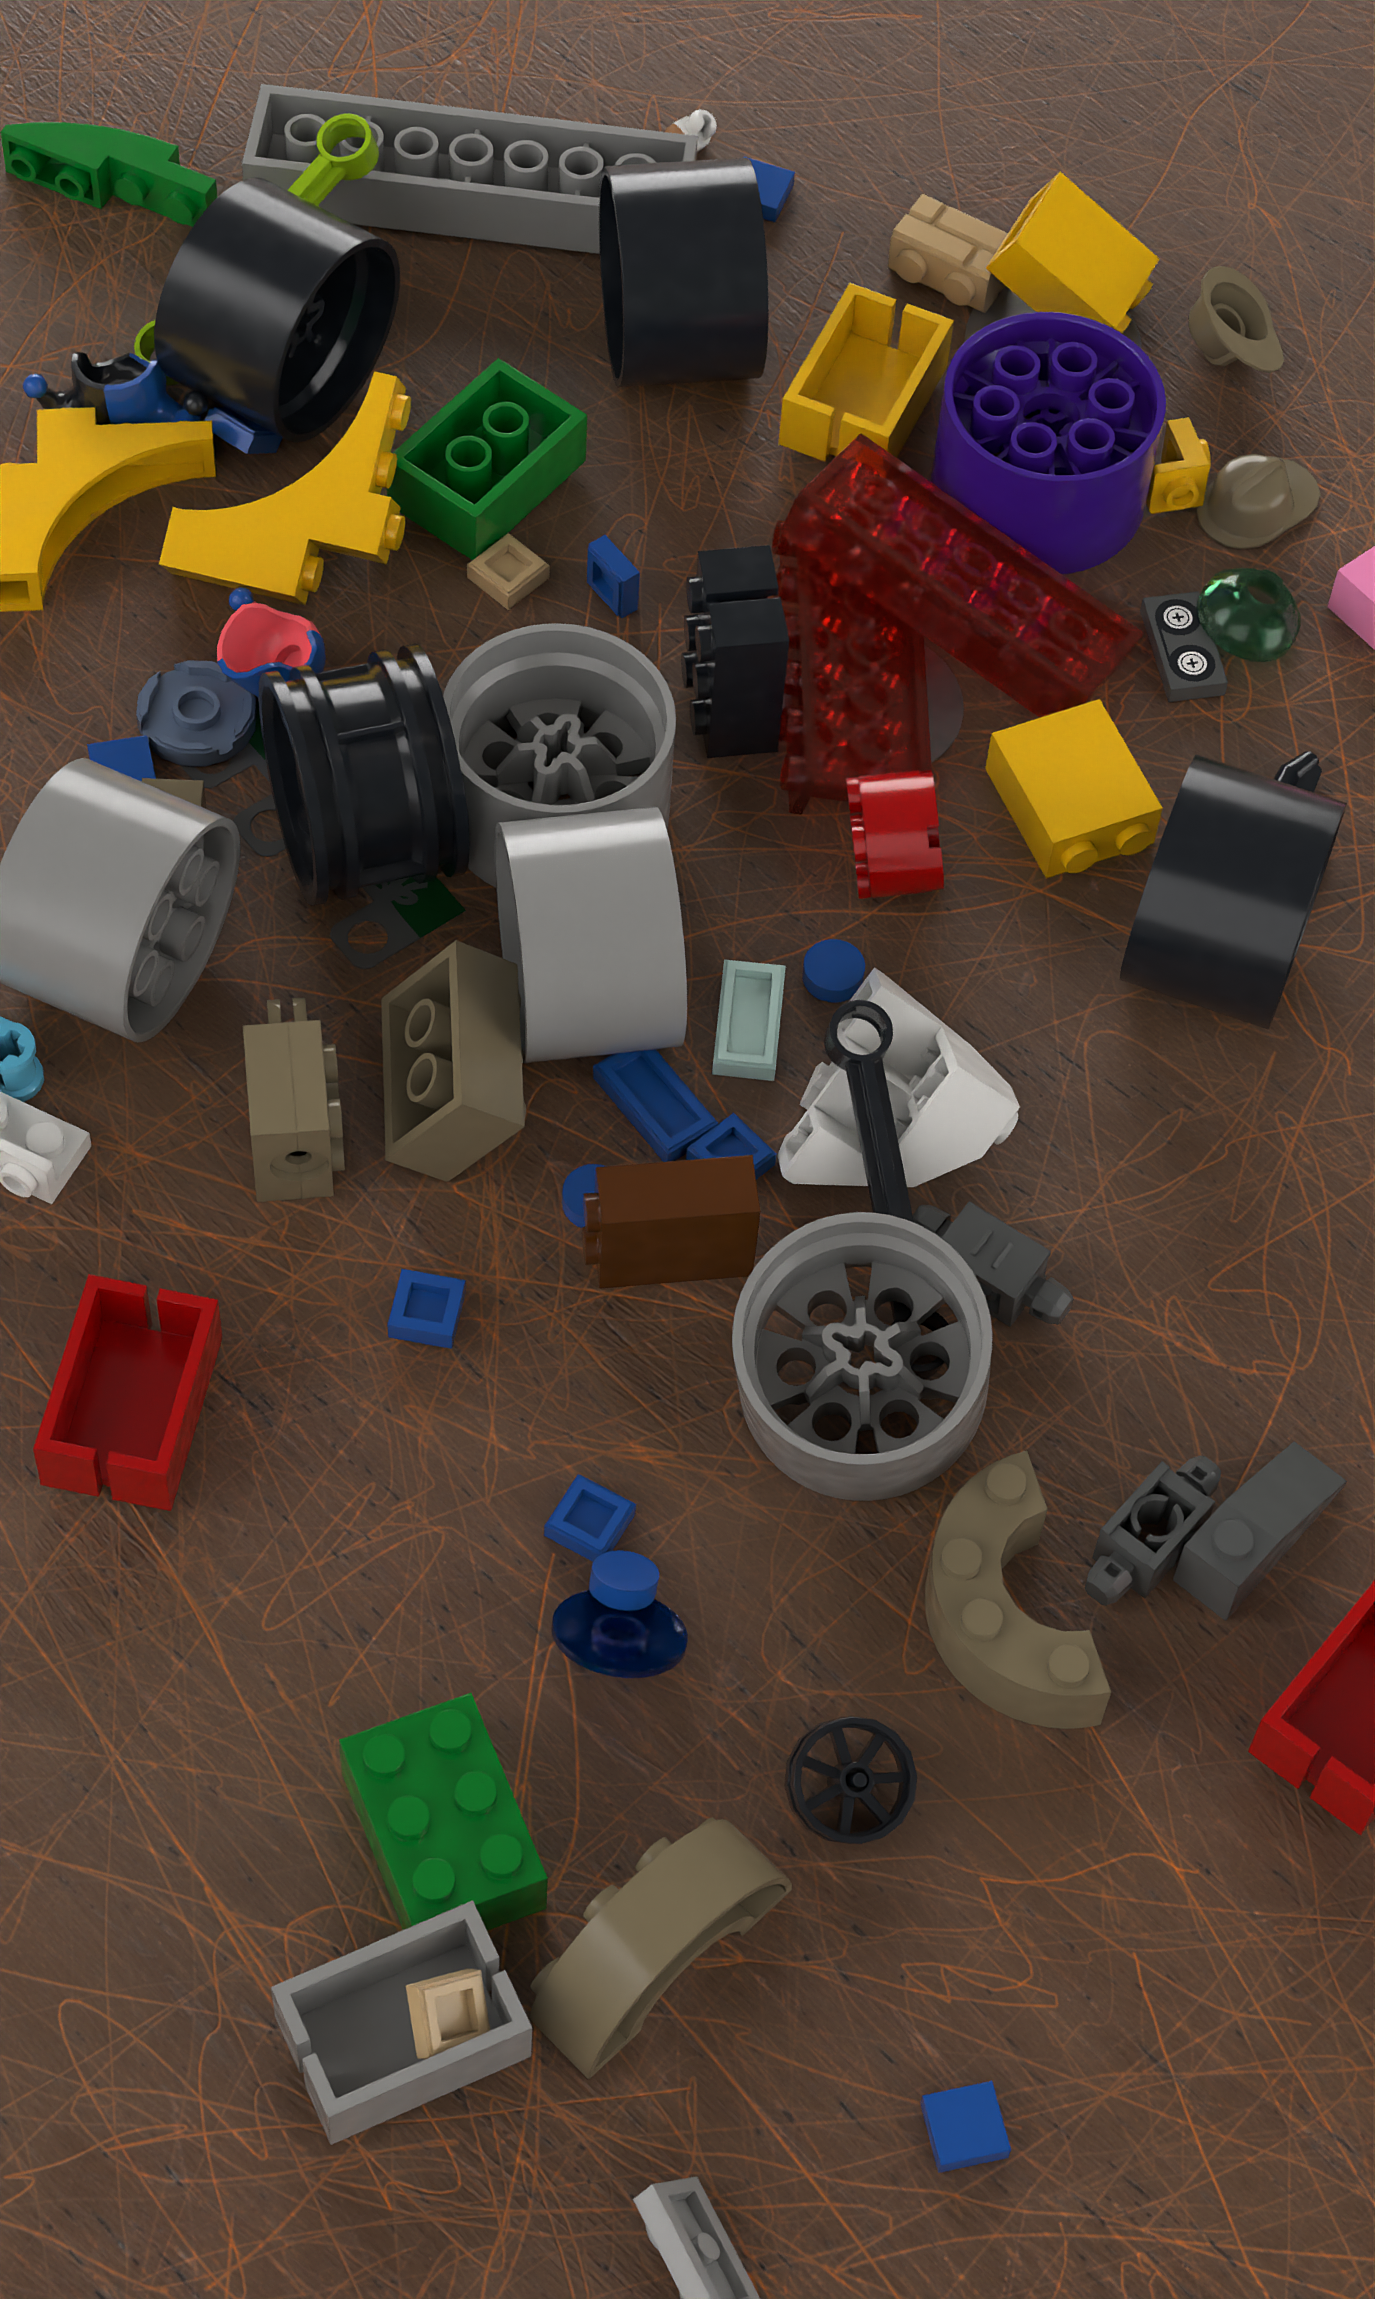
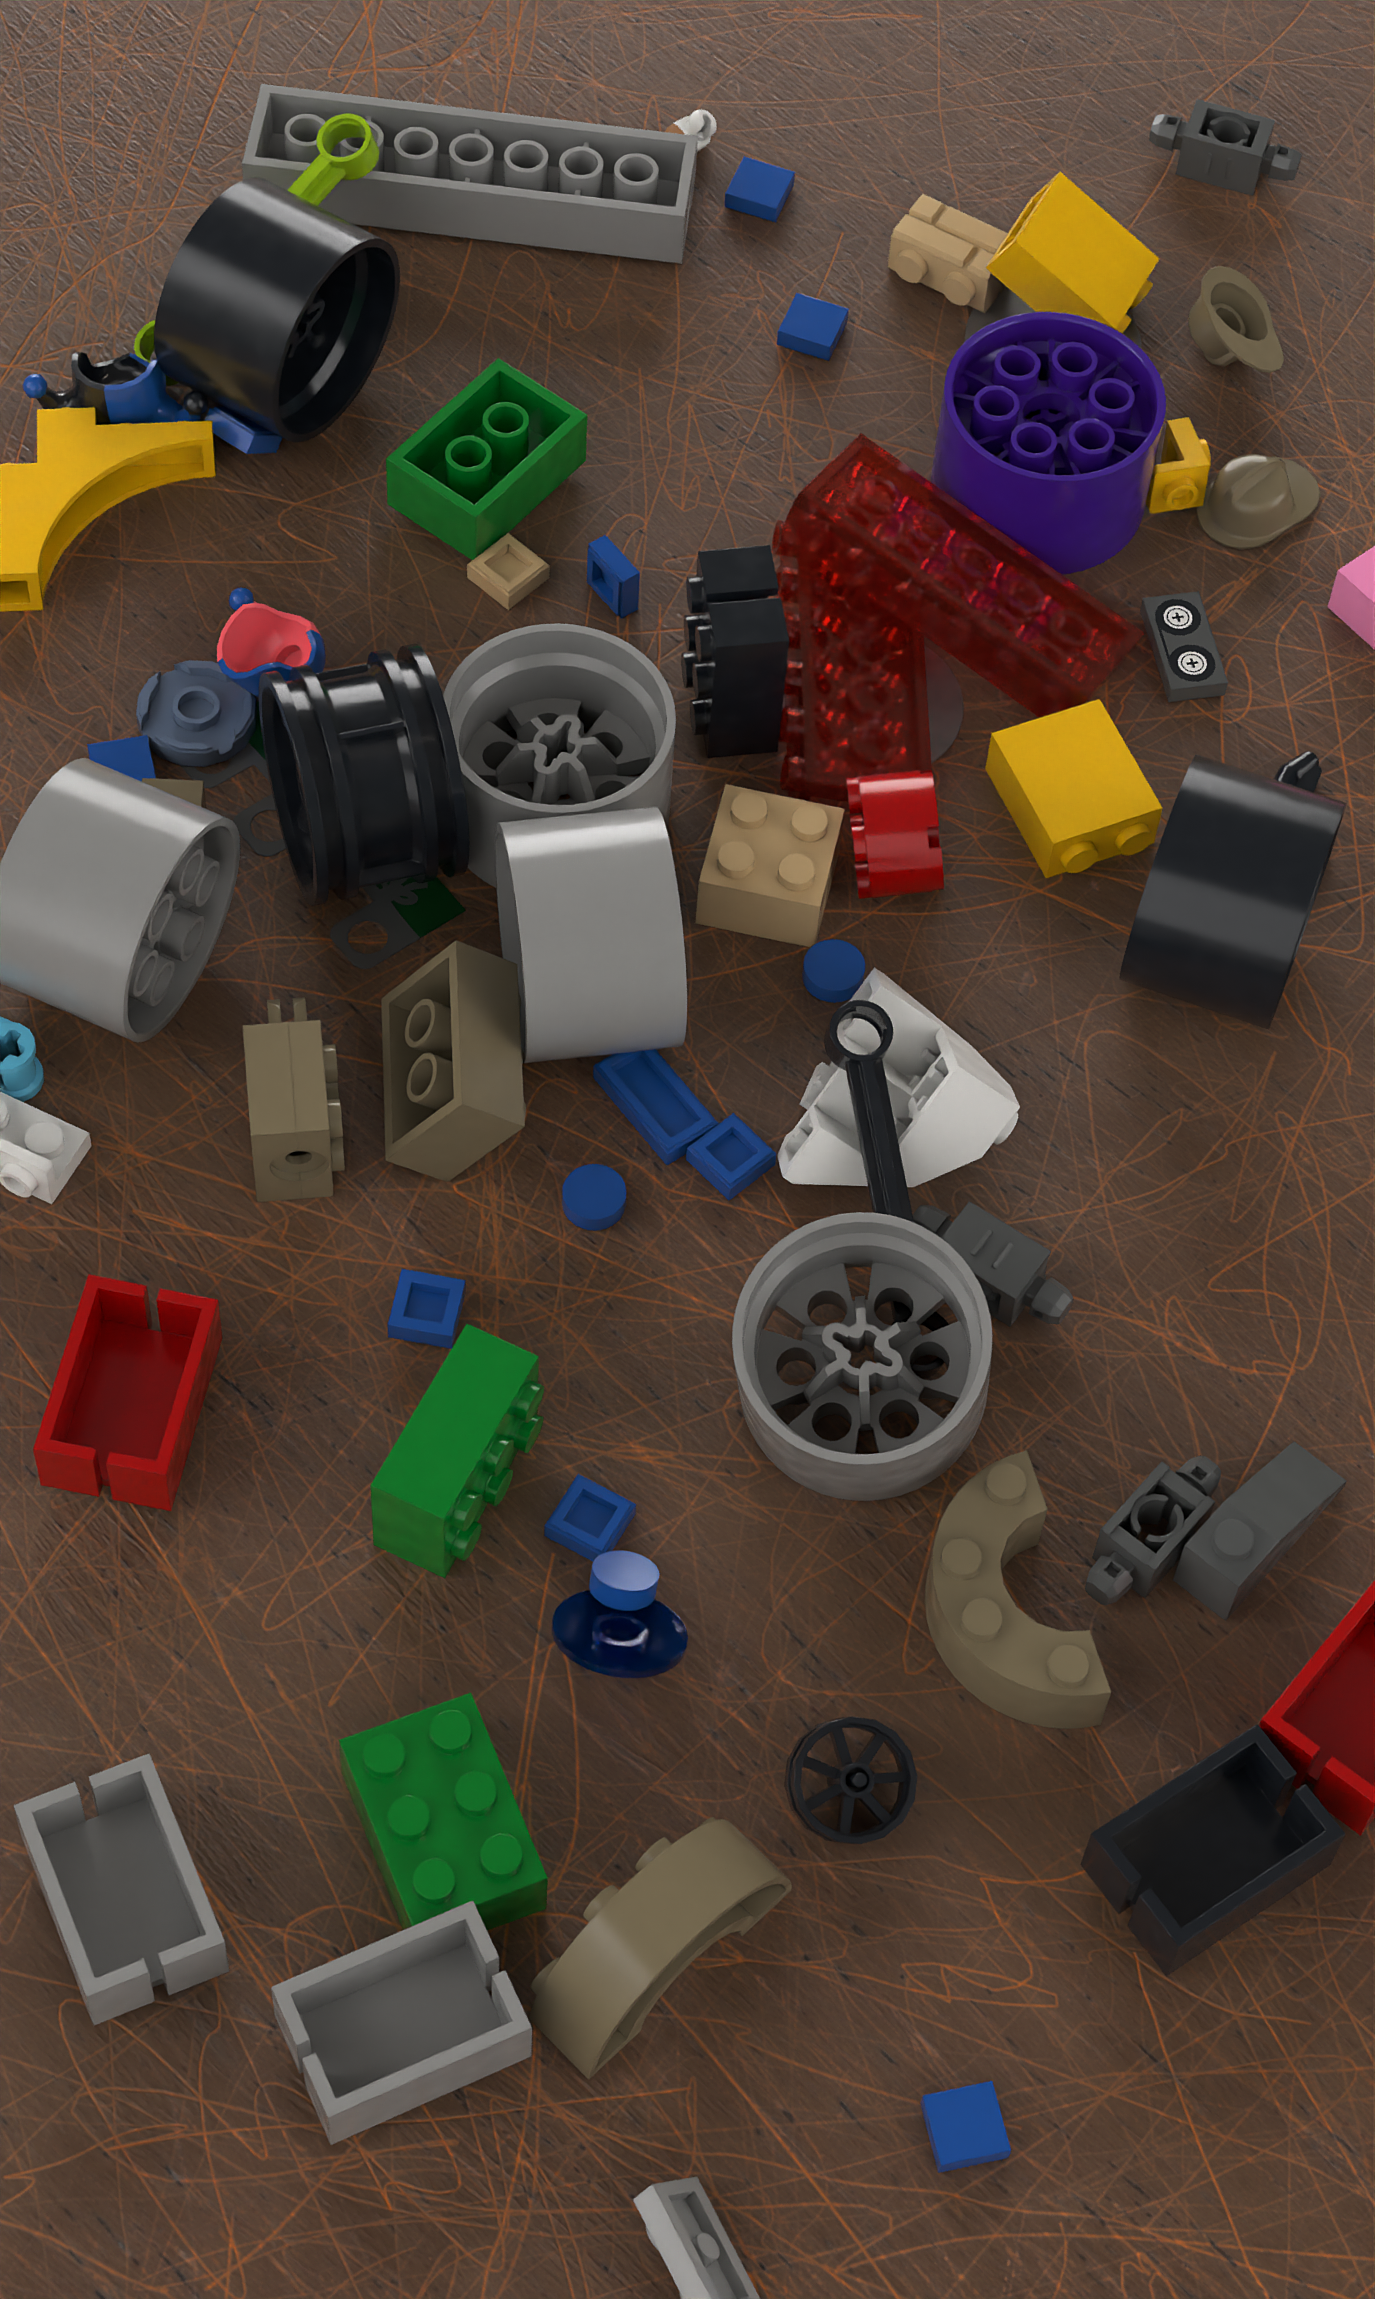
(101, 161): green slope -> none
(122, 1889): none -> light grey piece
(333, 507): yellow arch -> none
(447, 2011): tan tile -> none
(457, 1452): none -> green brick
(672, 1221): reddish brown brick -> none
(683, 272): black wheel -> none
(748, 1020): light aqua tile -> none
(769, 866): none -> tan brick
(812, 326): none -> blue tile
(860, 382): yellow piece -> none
(1211, 1849): none -> black piece
(1225, 147): none -> dark grey piece
(1244, 624): clear green piece -> none

